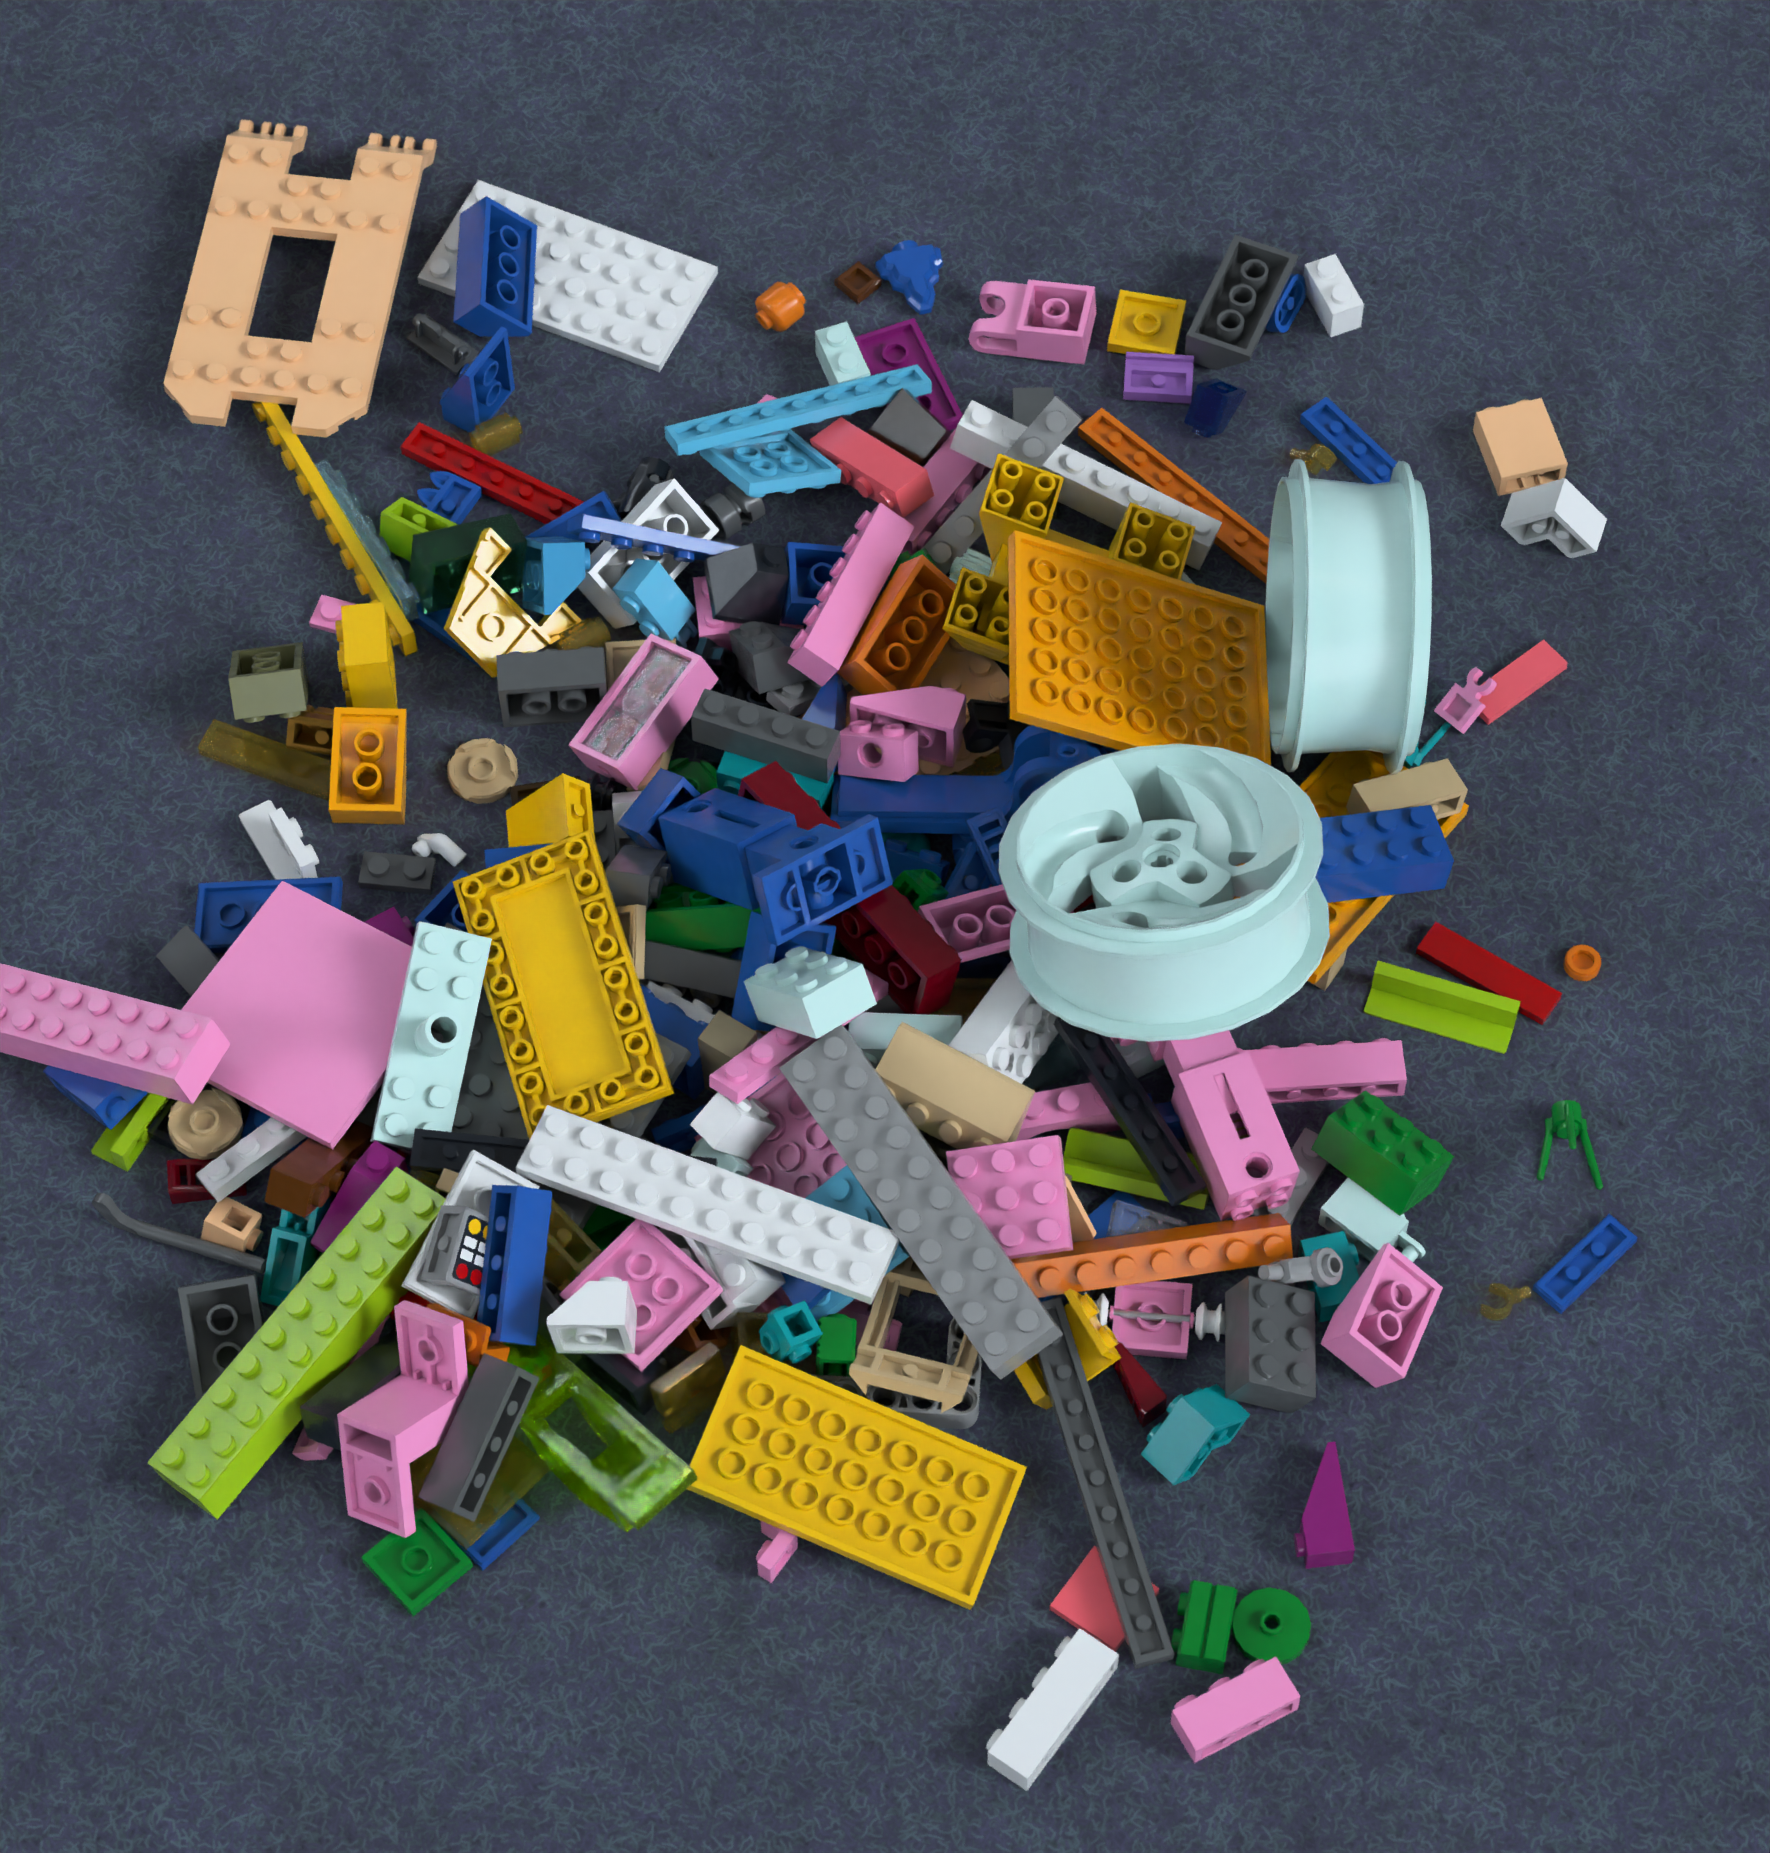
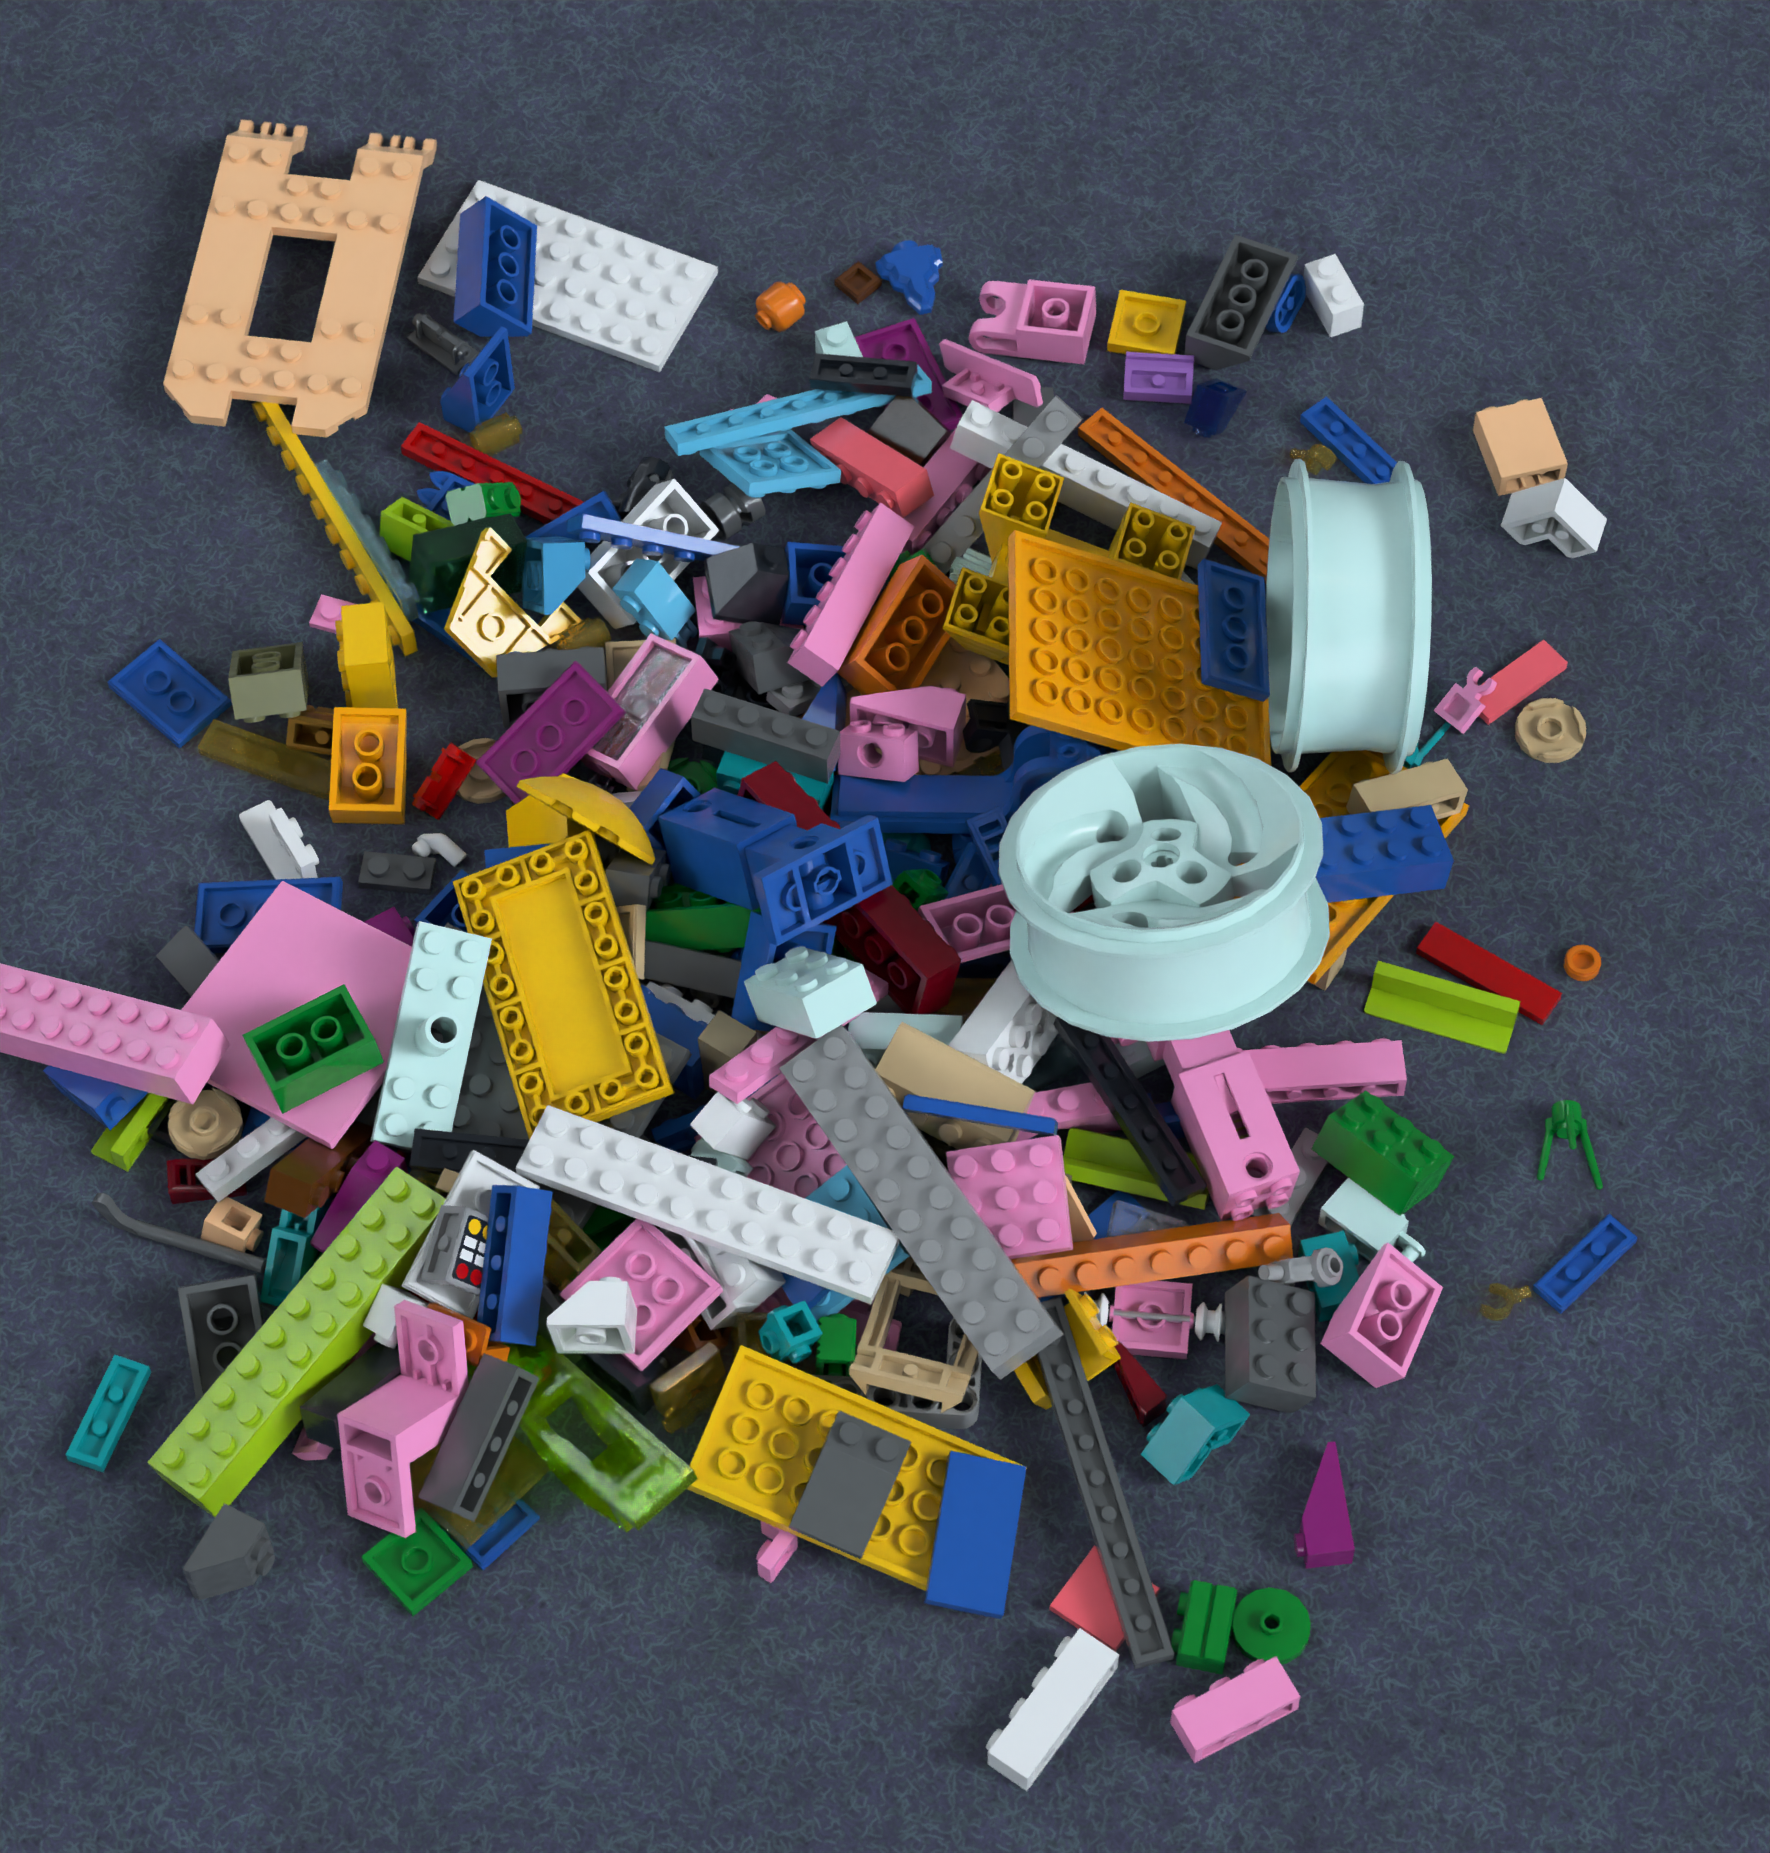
(108, 1413): none -> teal plate
(169, 693): none -> blue tile
(229, 1555): none -> dark grey slope
(313, 1048): none -> green brick
(382, 1313): none -> white brick
(444, 781): none -> red hinge
(482, 502): none -> green brick
(552, 732): none -> magenta tile
(593, 810): none -> yellow brick
(849, 1484): none -> dark grey slope
(863, 375): none -> black plate
(975, 1535): none -> blue tile
(980, 1115): none -> blue tile
(986, 379): none -> bright pink bracket
(1233, 630): none -> blue tile
(1547, 741): none -> tan tile

